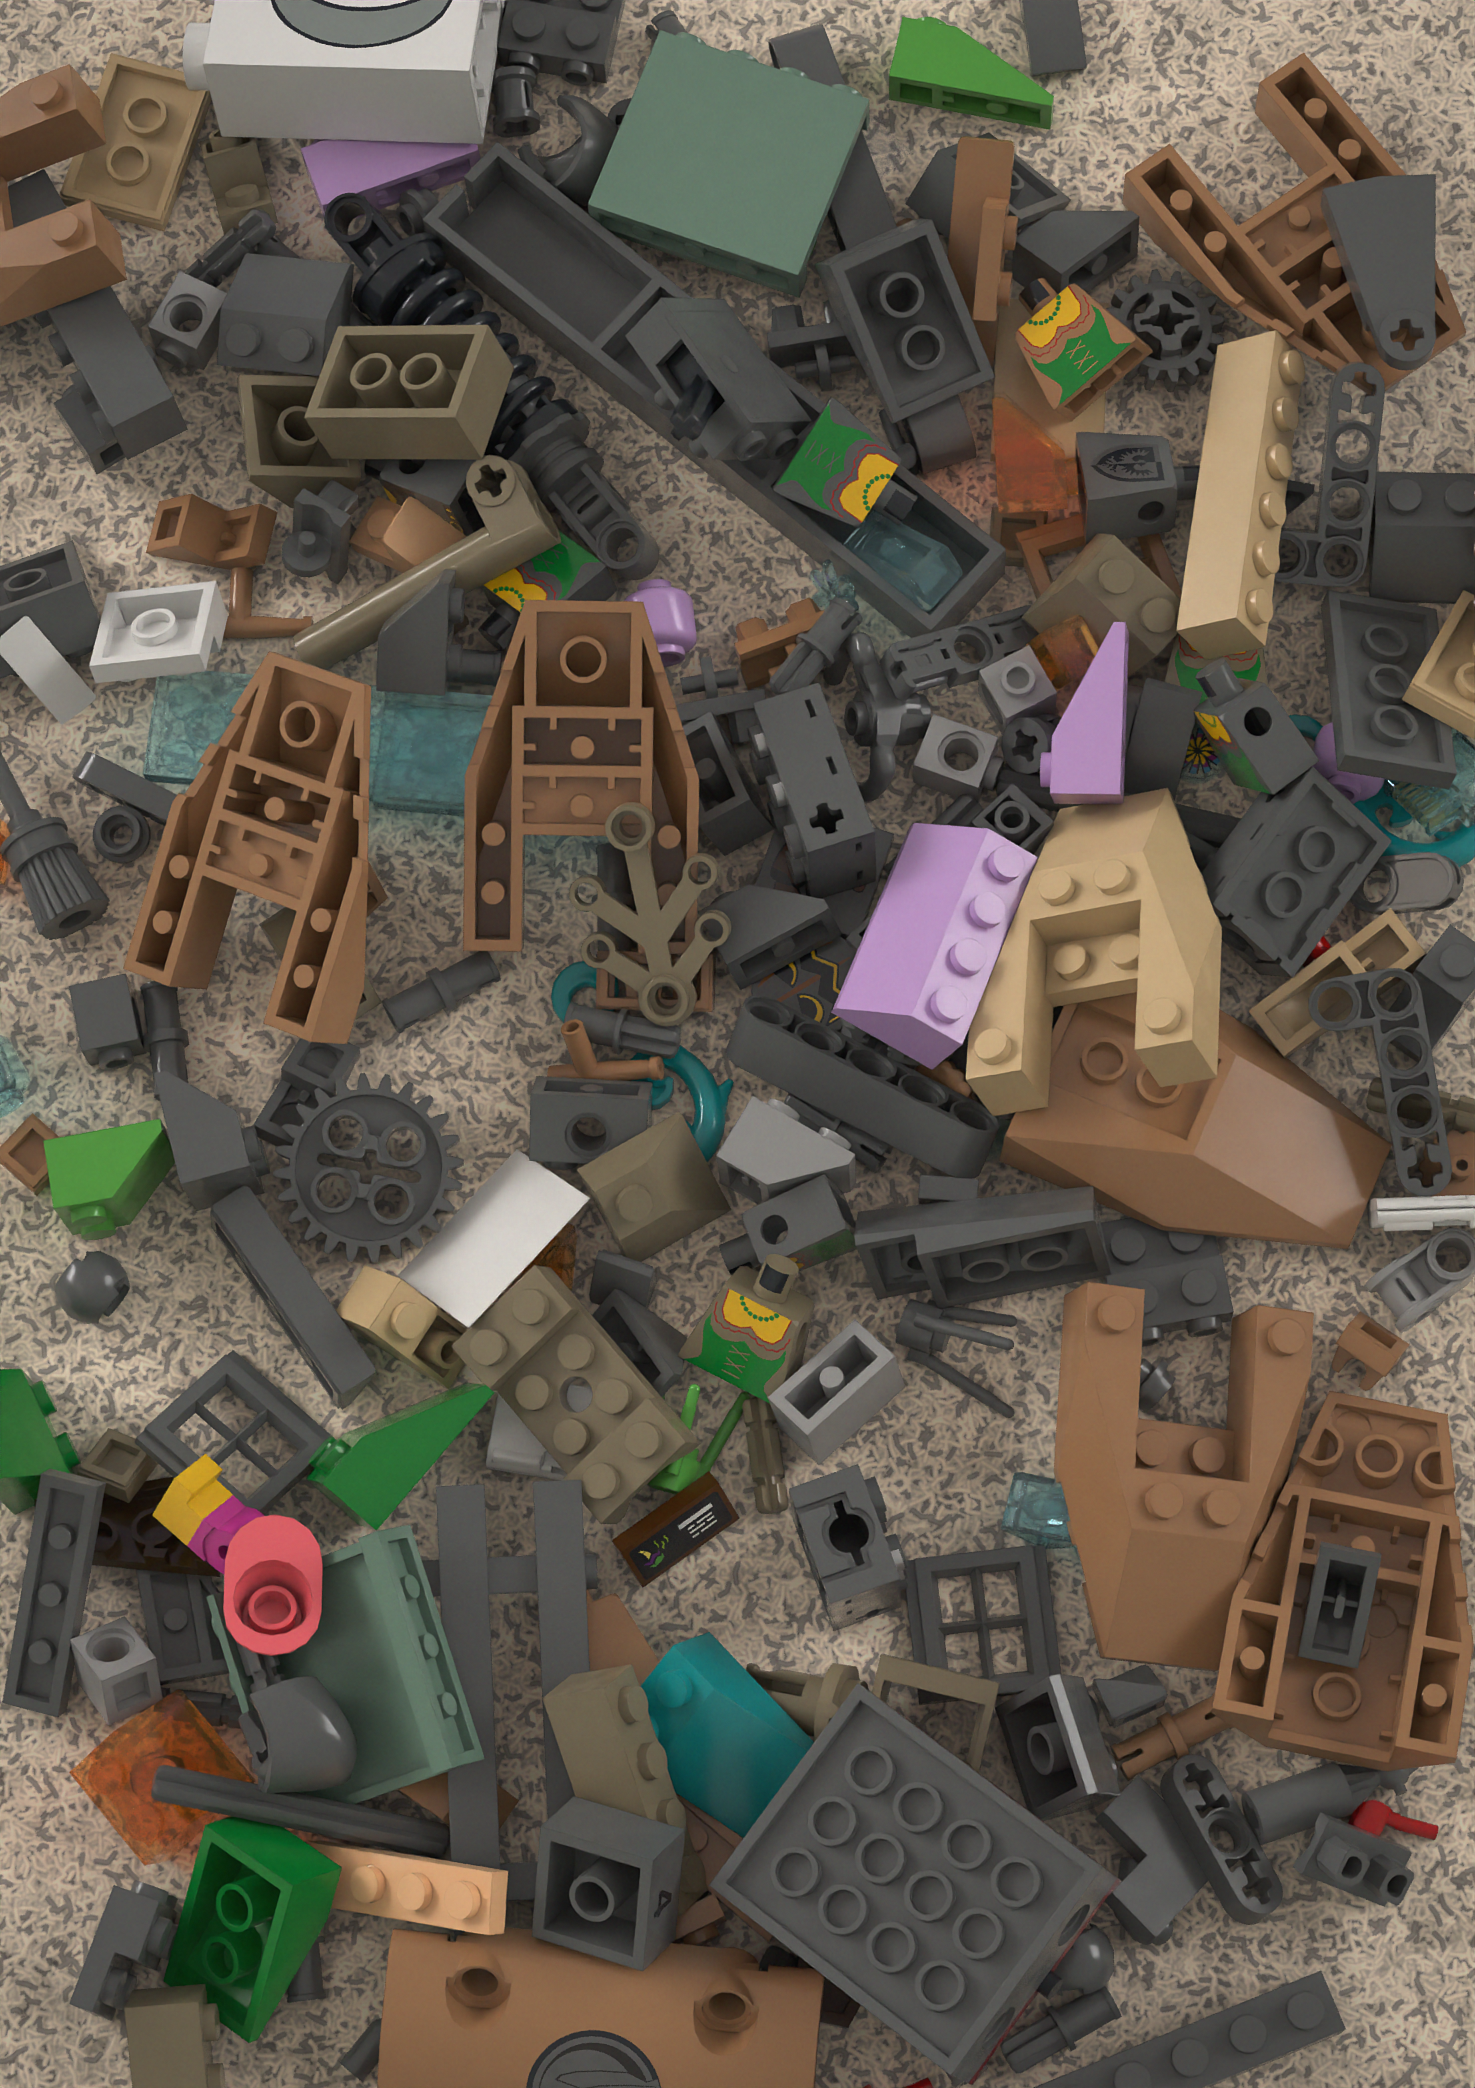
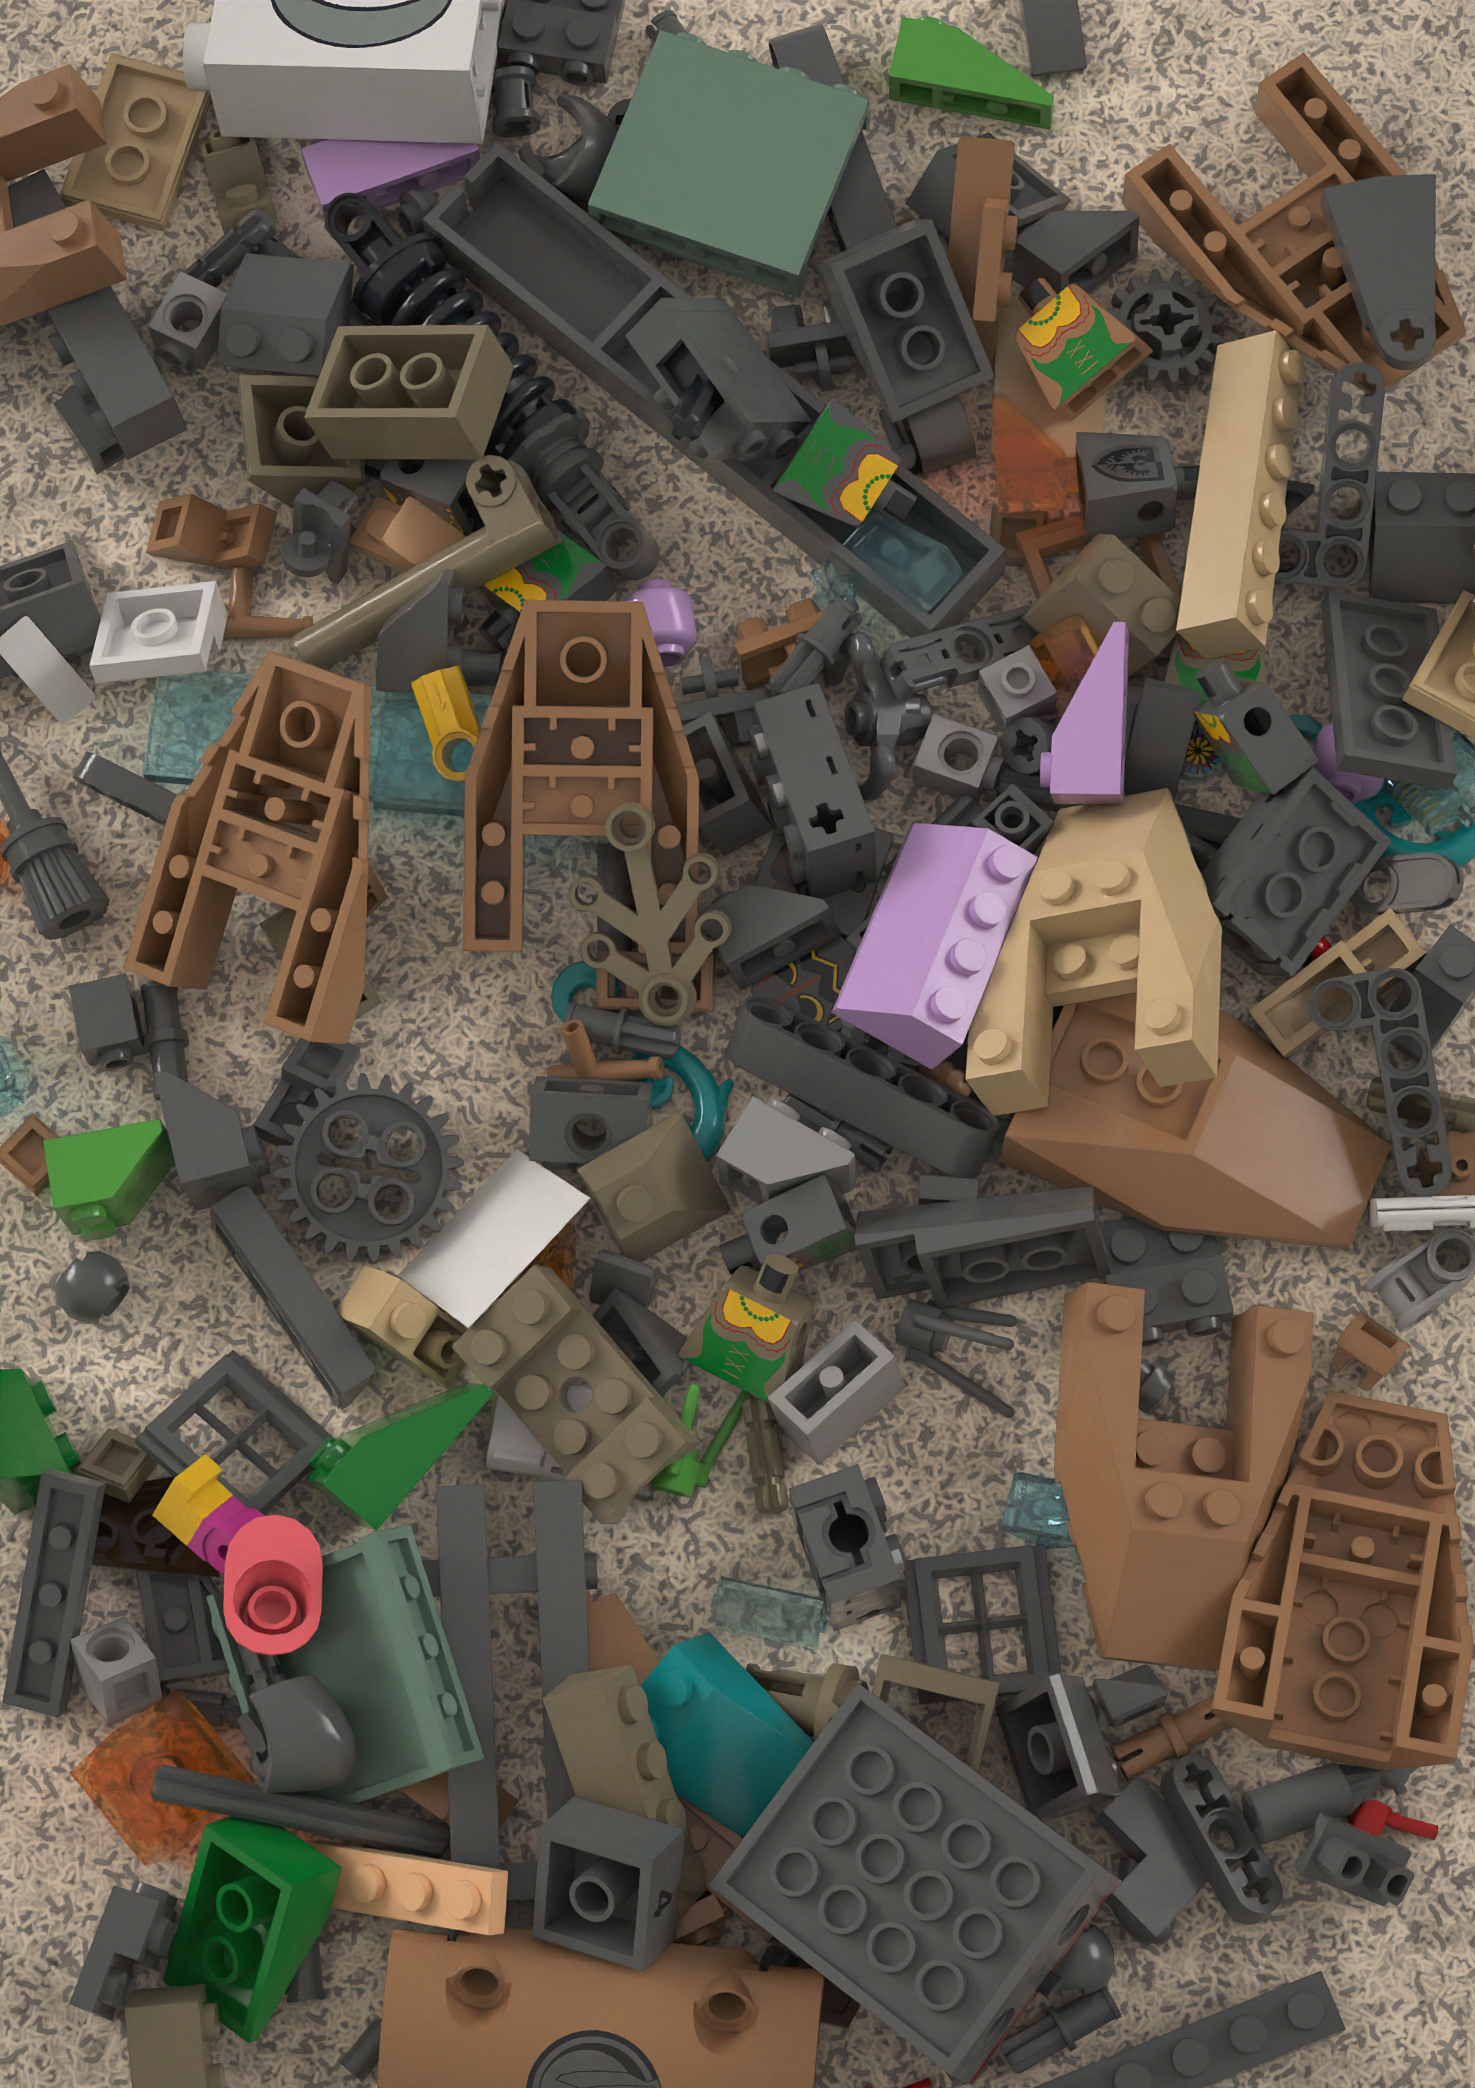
(109, 823): dark grey plate -> none
(441, 990): dark grey pin -> none
(447, 716): none -> yellow piece
(675, 1529): tile -> none
(769, 1613): none -> clear light blue piece
(1339, 1604): dark grey slope -> none

